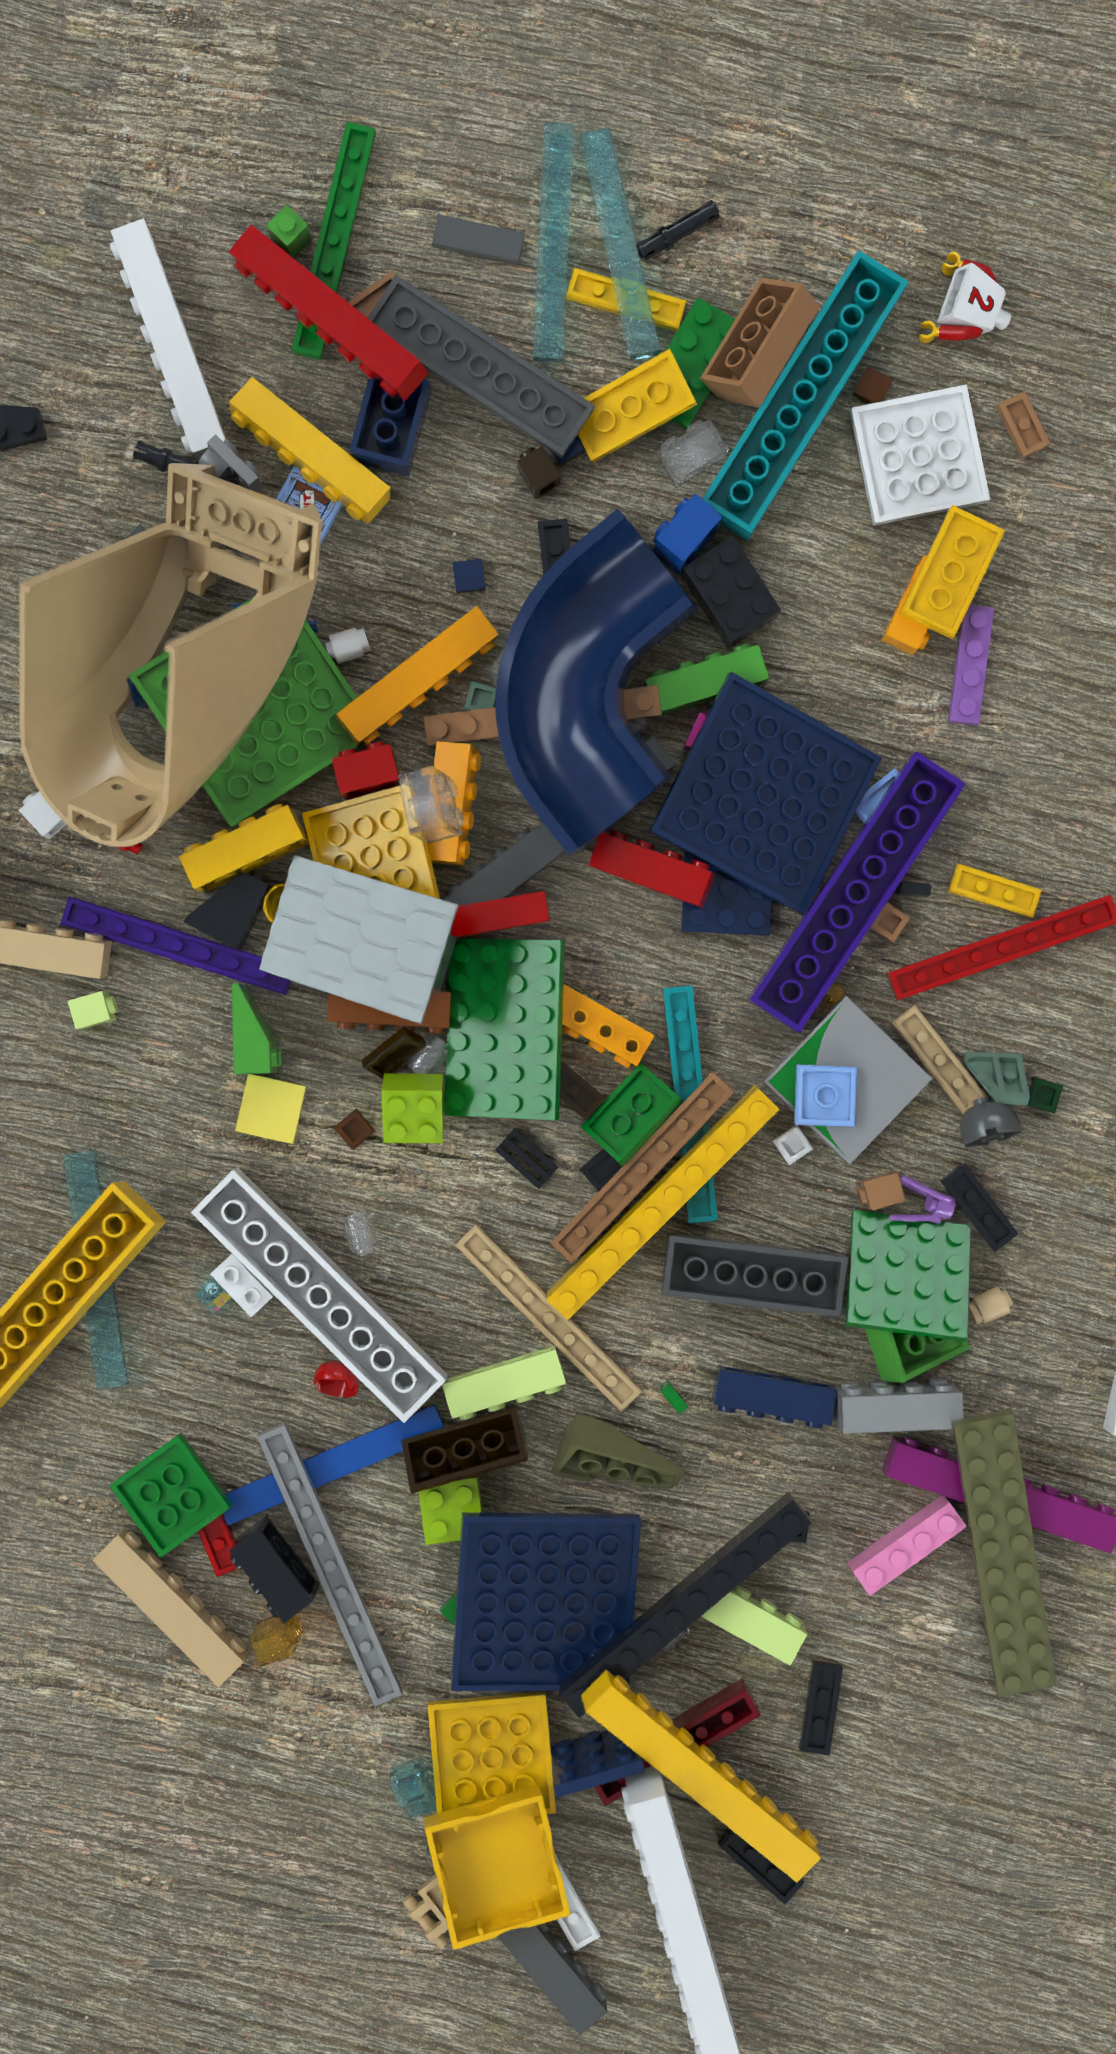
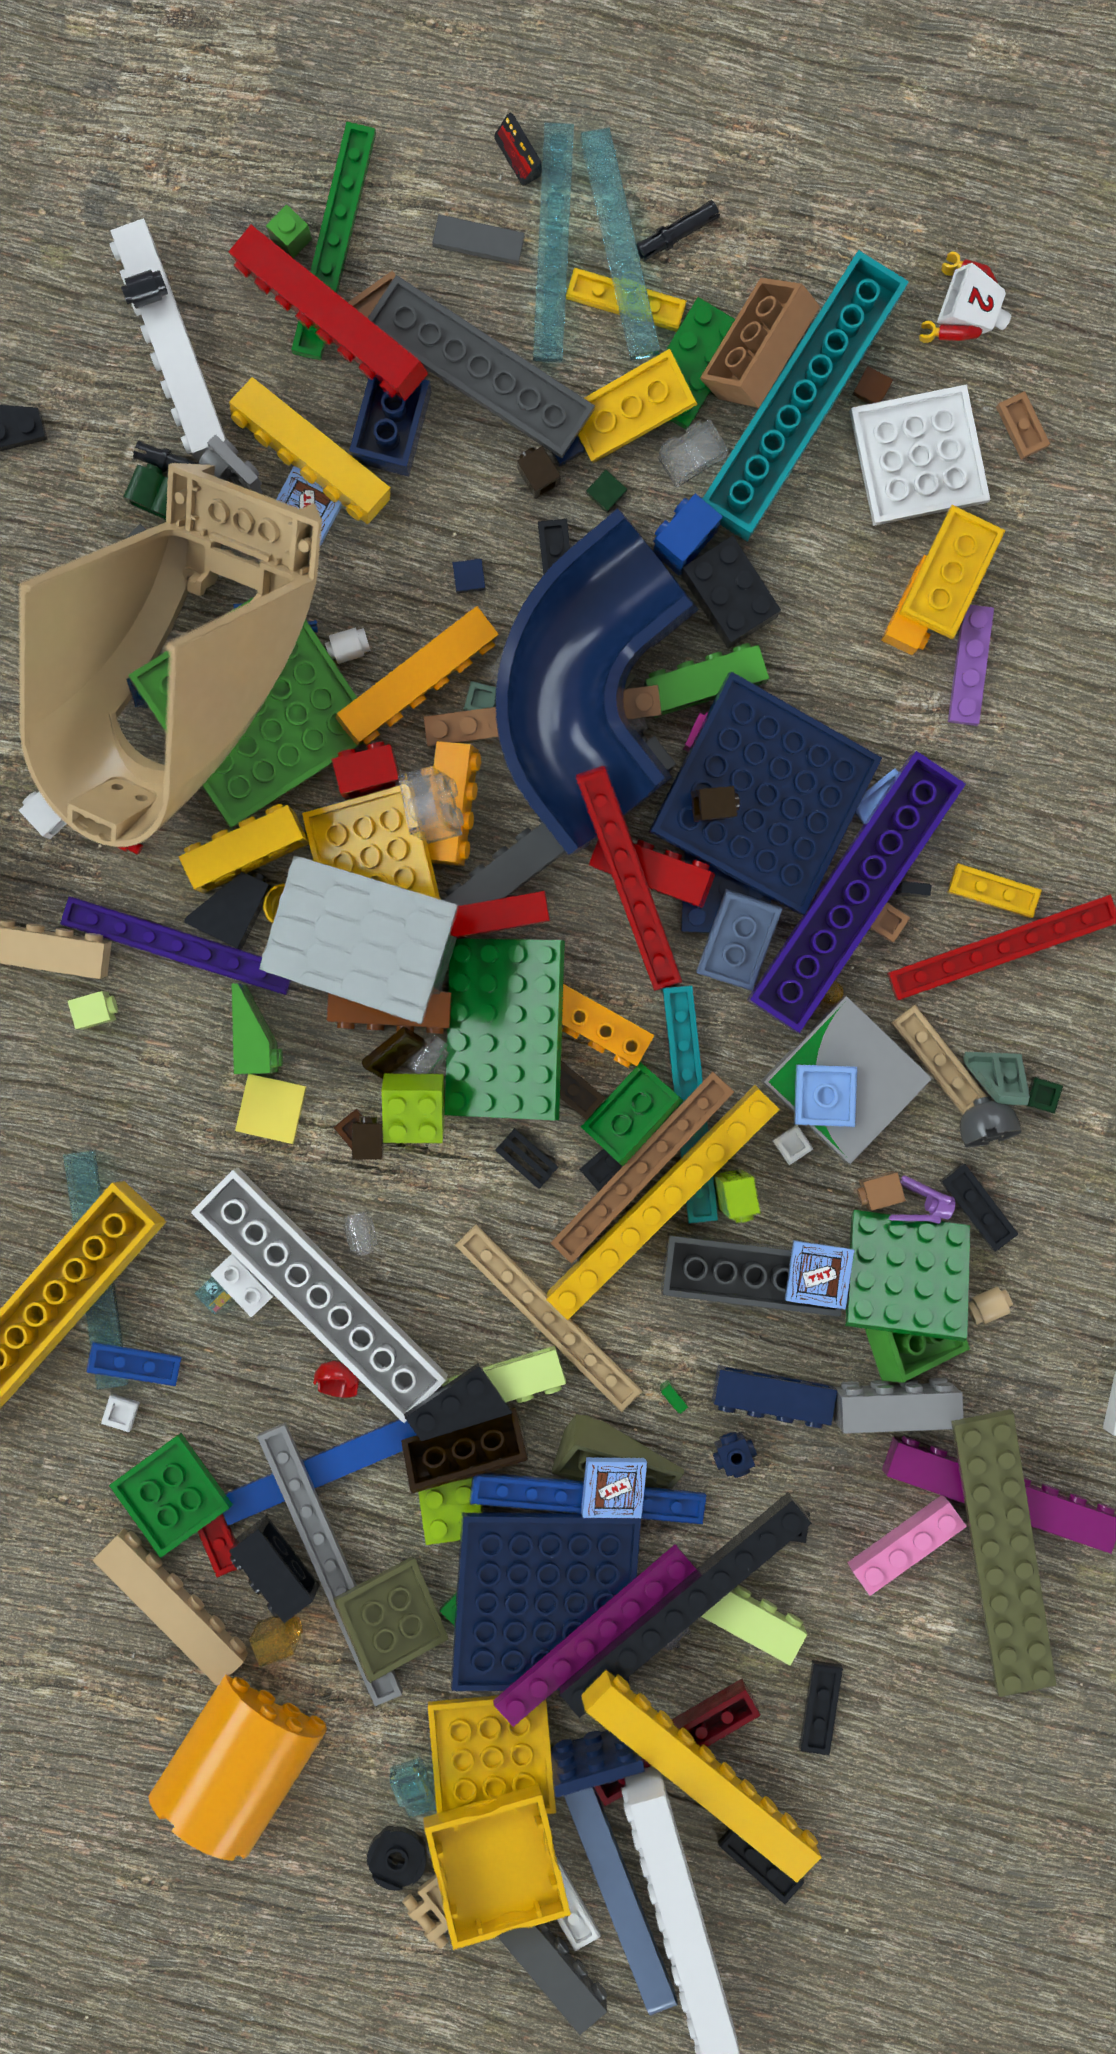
(120, 1412): none -> white tile
(133, 1364): none -> blue tile
(144, 288): none -> black brick
(148, 490): none -> dark green brick
(234, 1769): none -> light orange cylinder
(367, 1139): none -> dark brown brick
(380, 1864): none -> black plate
(390, 1619): none -> olive plate
(458, 1405): none -> black wing
(518, 150): none -> slope
(567, 1497): none -> blue tile
(594, 1635): none -> magenta plate
(606, 491): none -> dark green tile
(613, 1487): none -> light blue tile
(621, 1900): none -> sand blue beam
(629, 877): none -> red tile
(715, 803): none -> dark brown brick
(727, 1446): none -> dark blue brick
(736, 1195): none -> lime brick
(739, 939): none -> sand blue tile
(819, 1274): none -> tile

